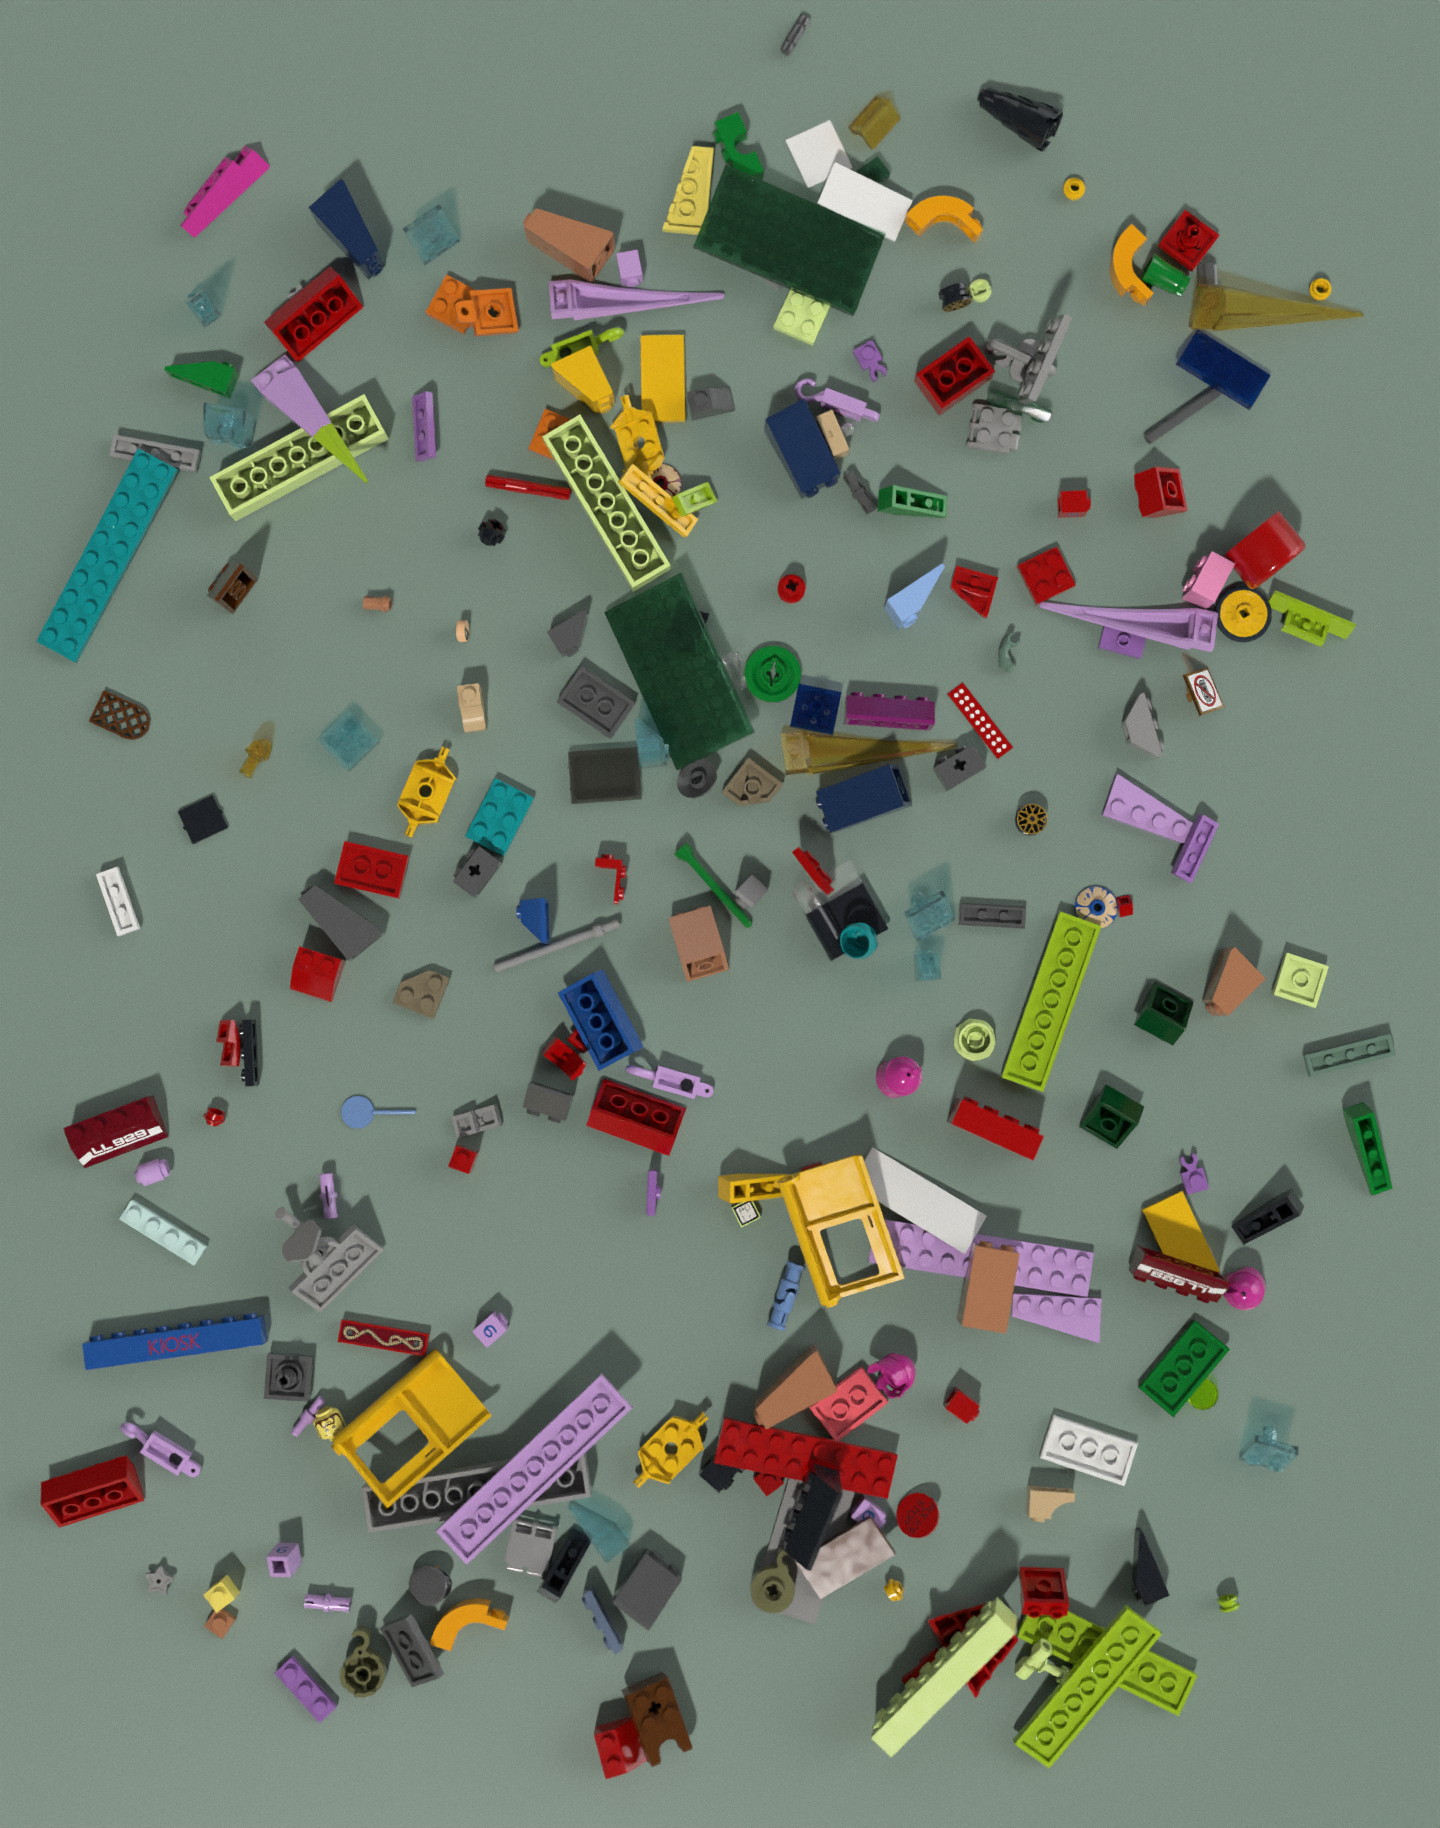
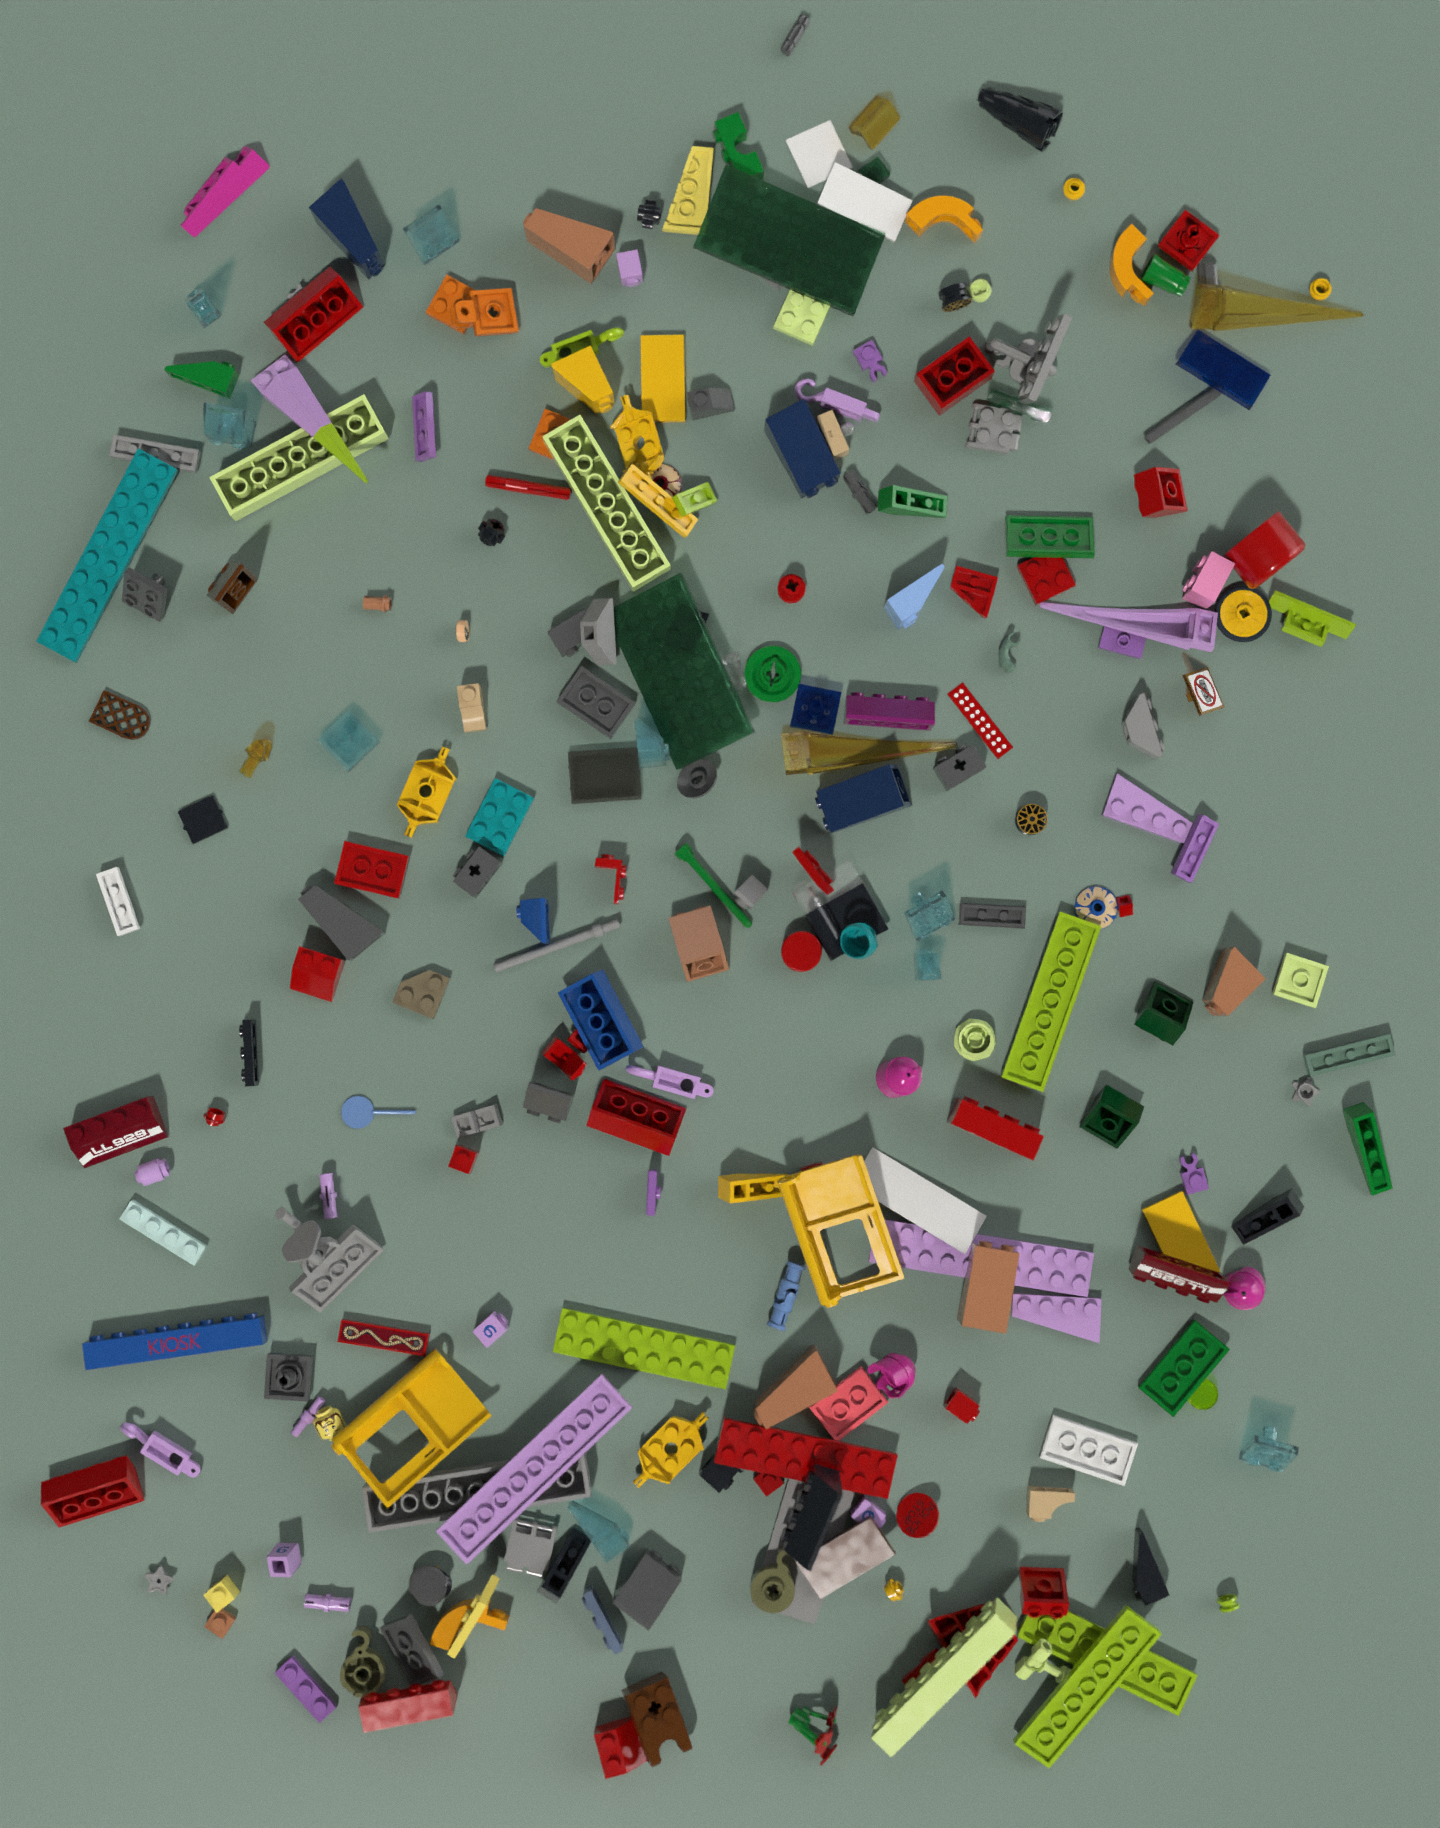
(145, 593): none -> dark grey plate
(229, 1036): red slope -> none
(407, 1705): none -> slope
(471, 1617): none -> light yellow wing
(590, 300): lavender plate -> none
(599, 631): none -> light grey slope
(644, 1348): none -> lime plate
(649, 214): none -> black gear
(746, 1213): tile -> none
(751, 785): dark tan plate -> none
(800, 1721): none -> plant
(801, 951): none -> red head
(1049, 536): none -> green tile
(1073, 503): red brick -> none
(1311, 1091): none -> light grey plate

